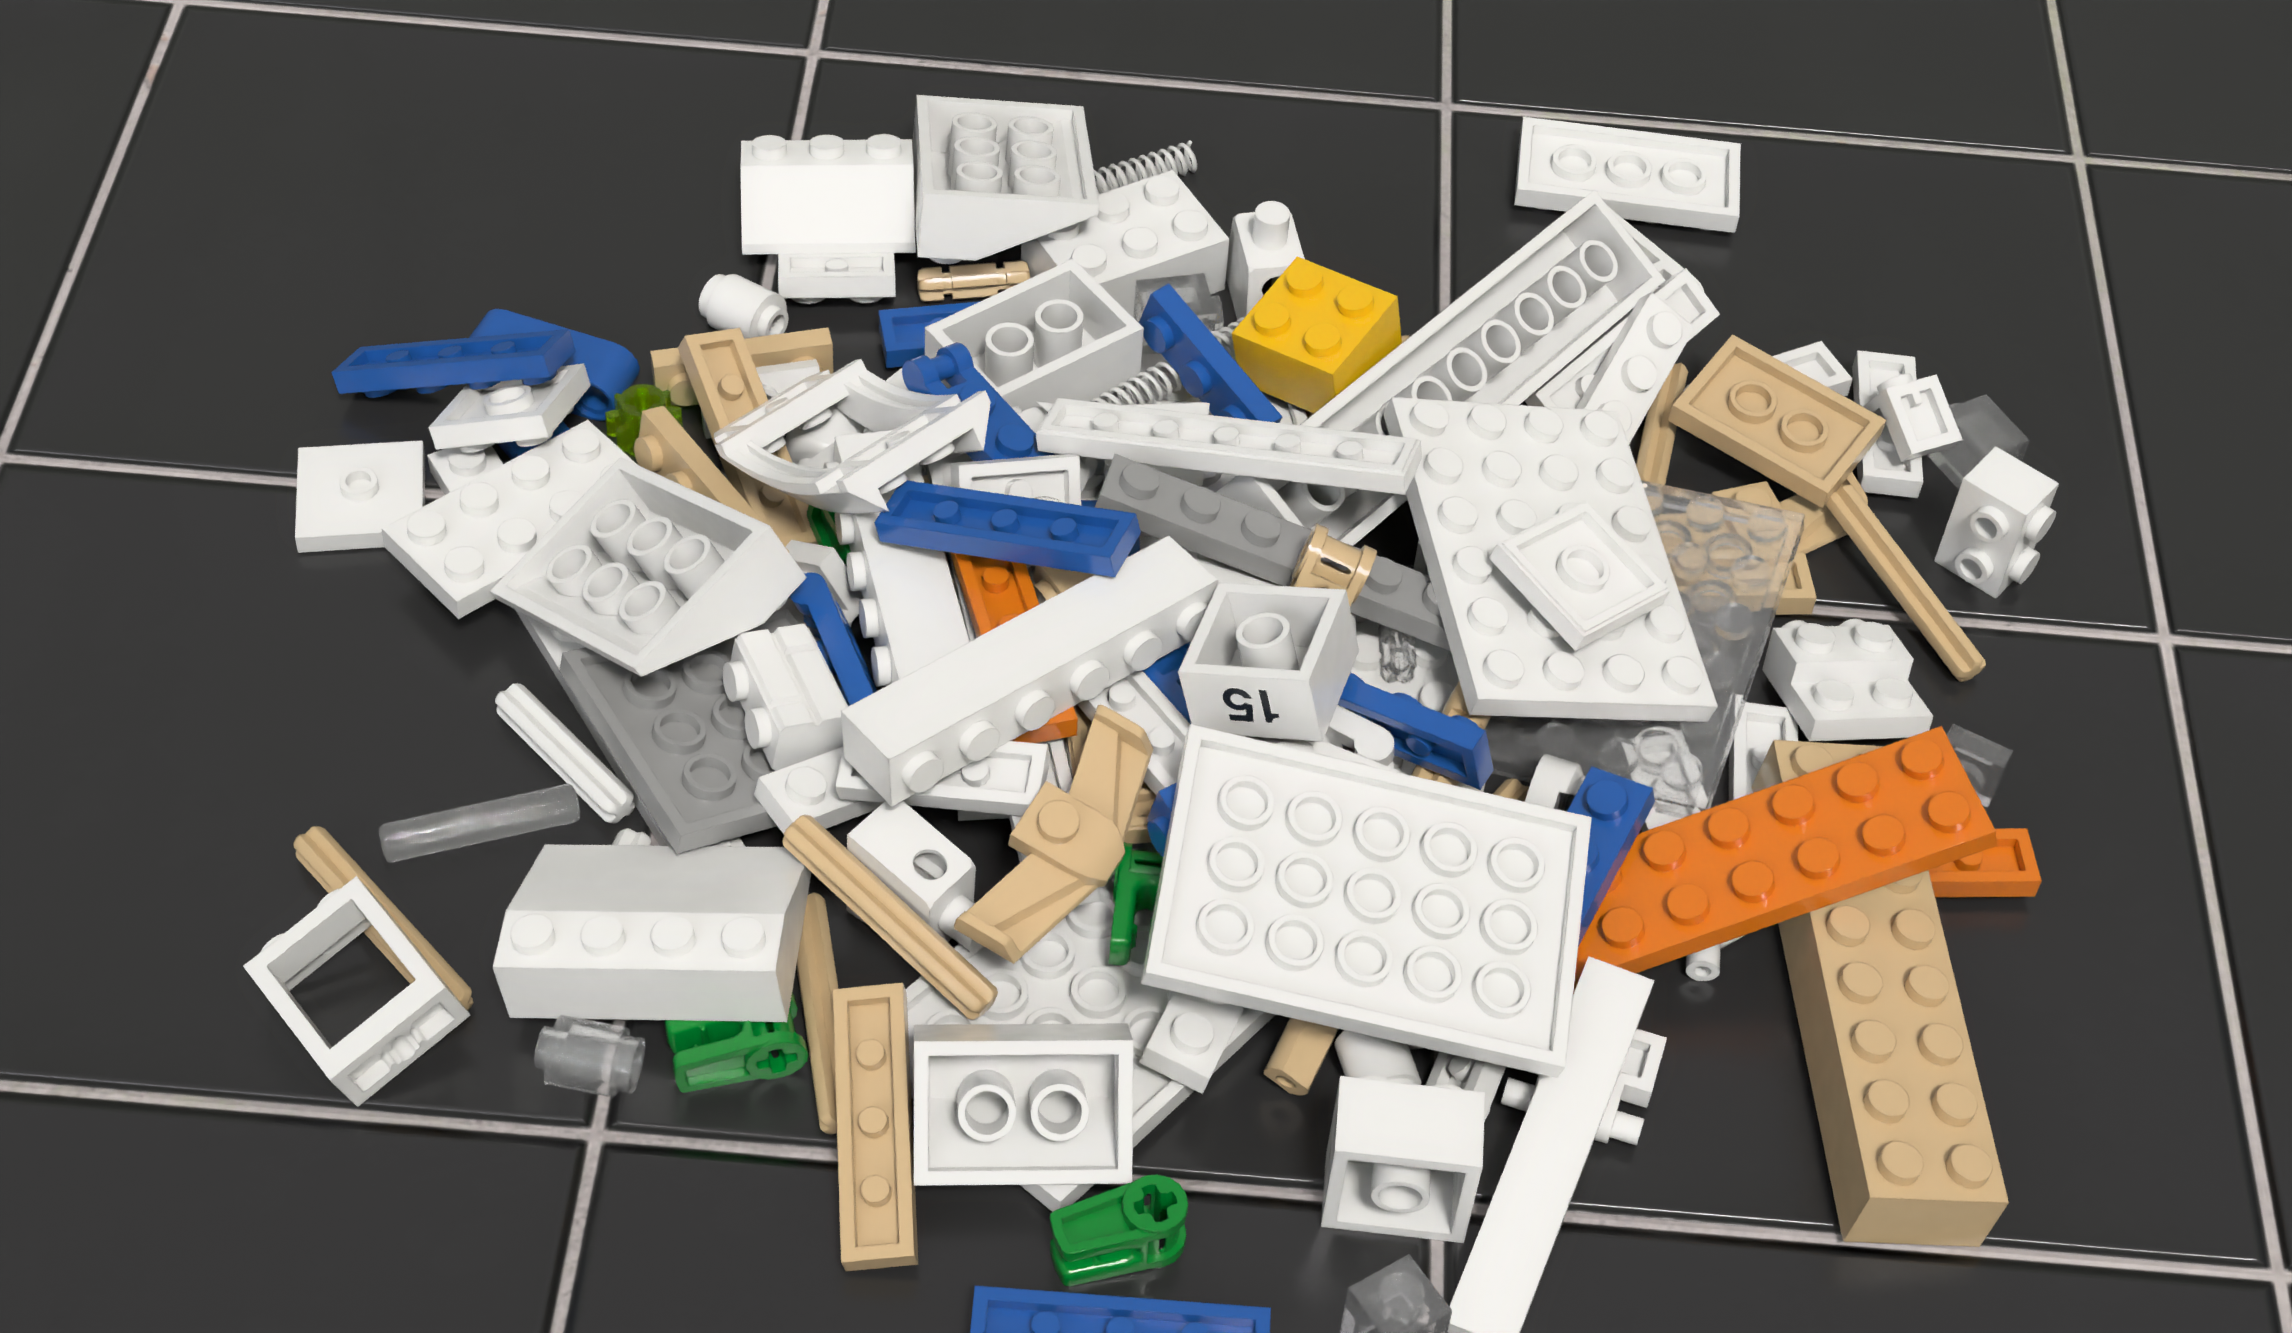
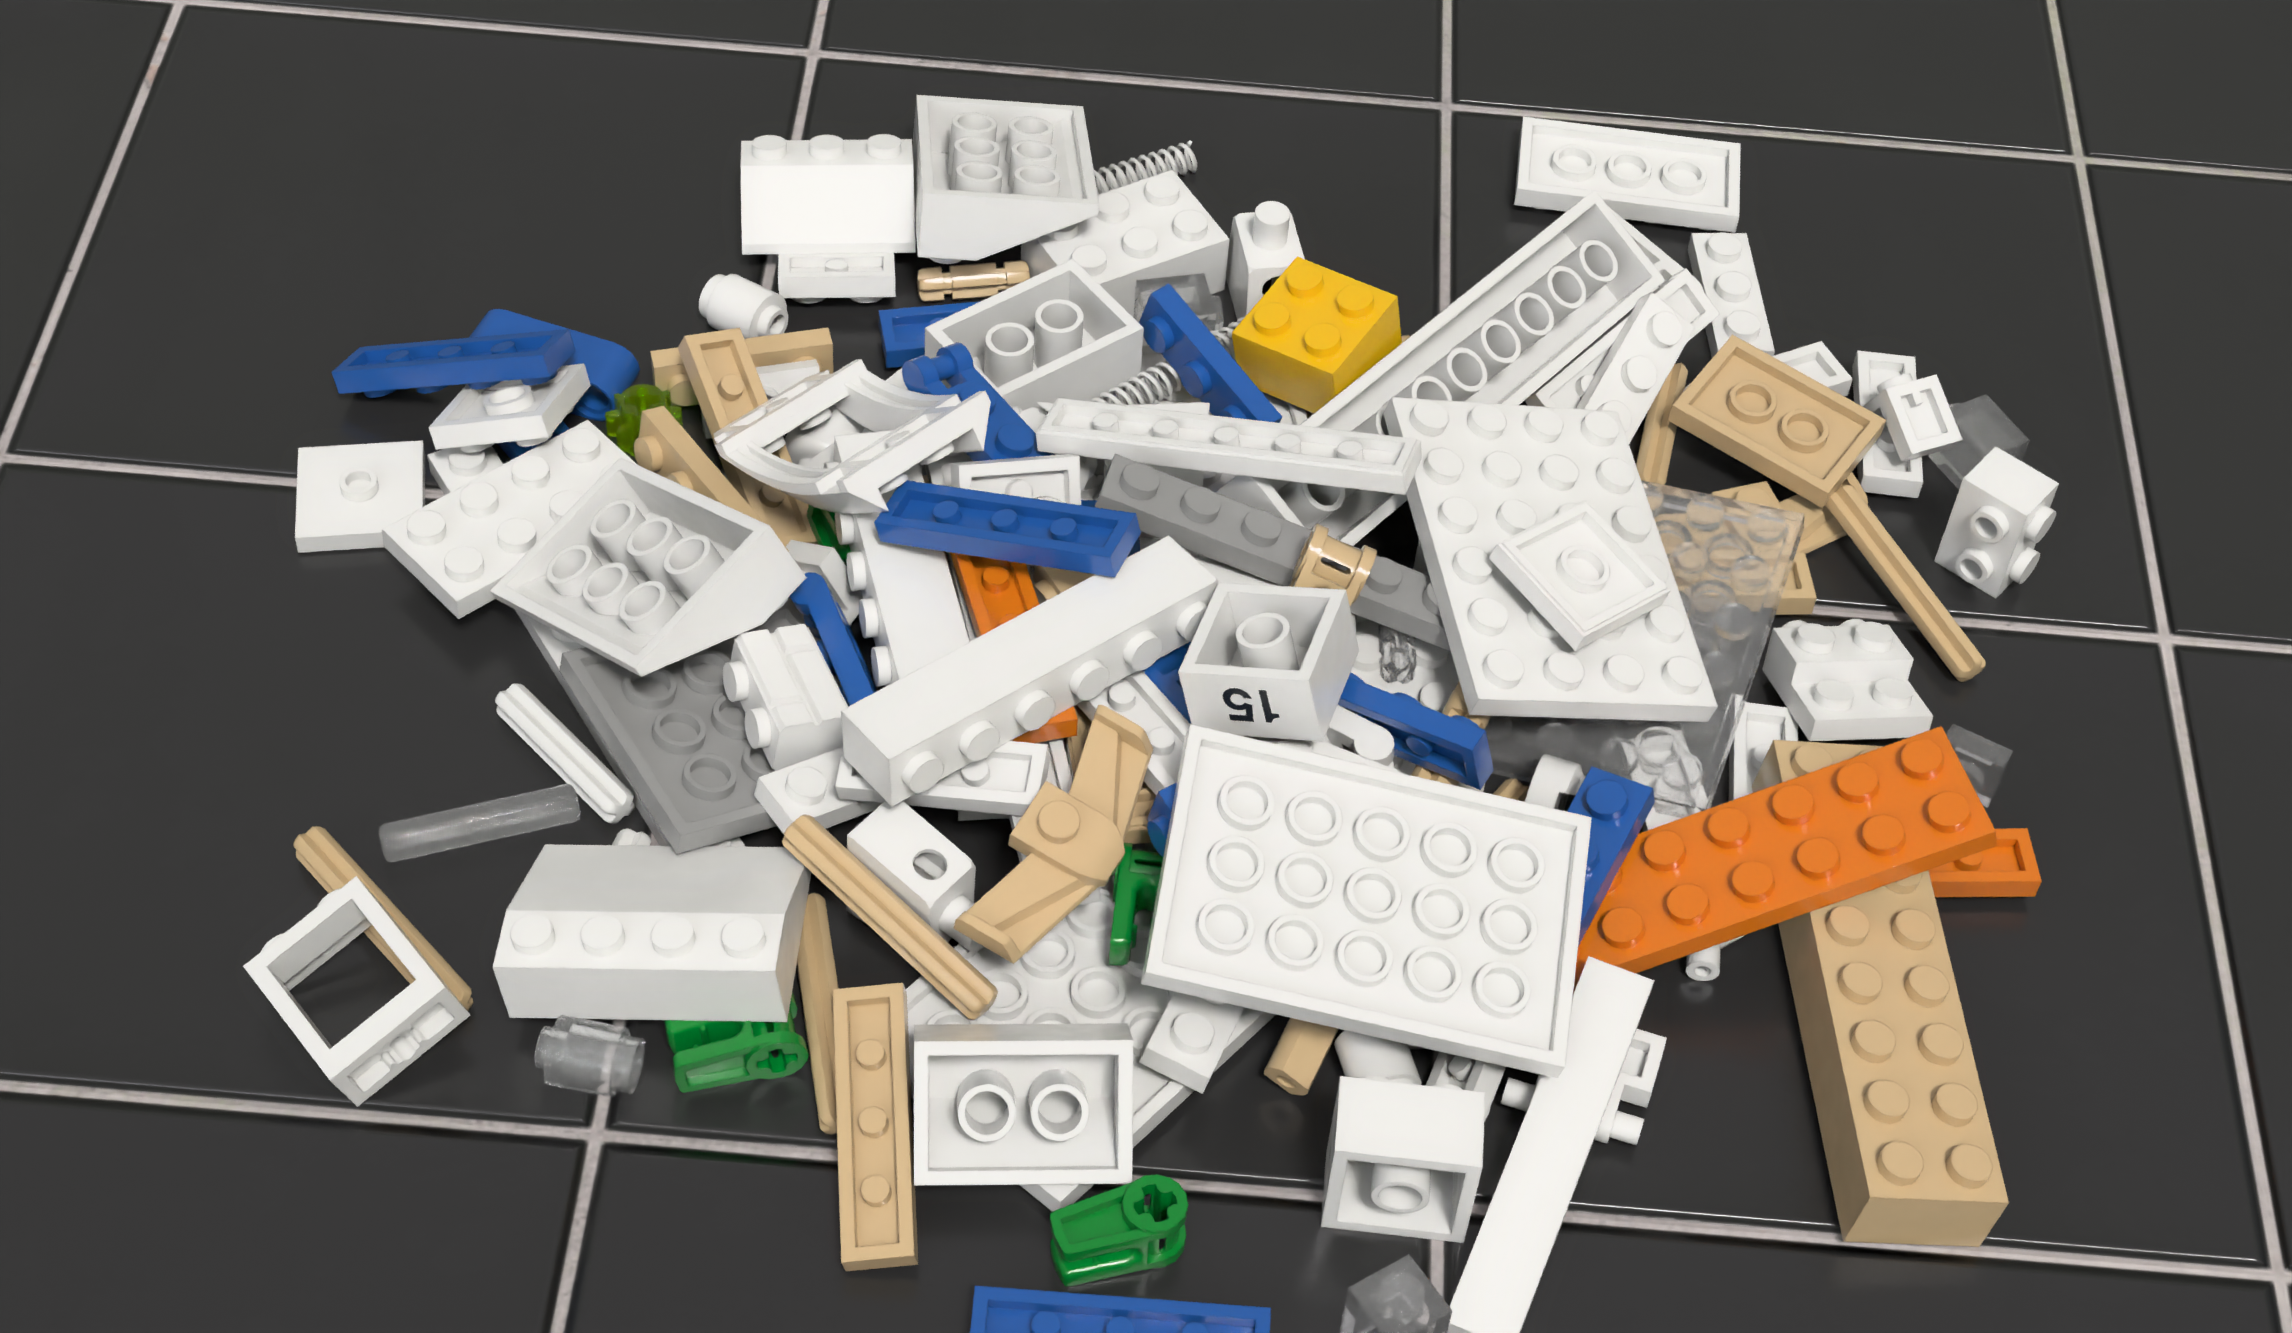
(1730, 282): none -> white plate

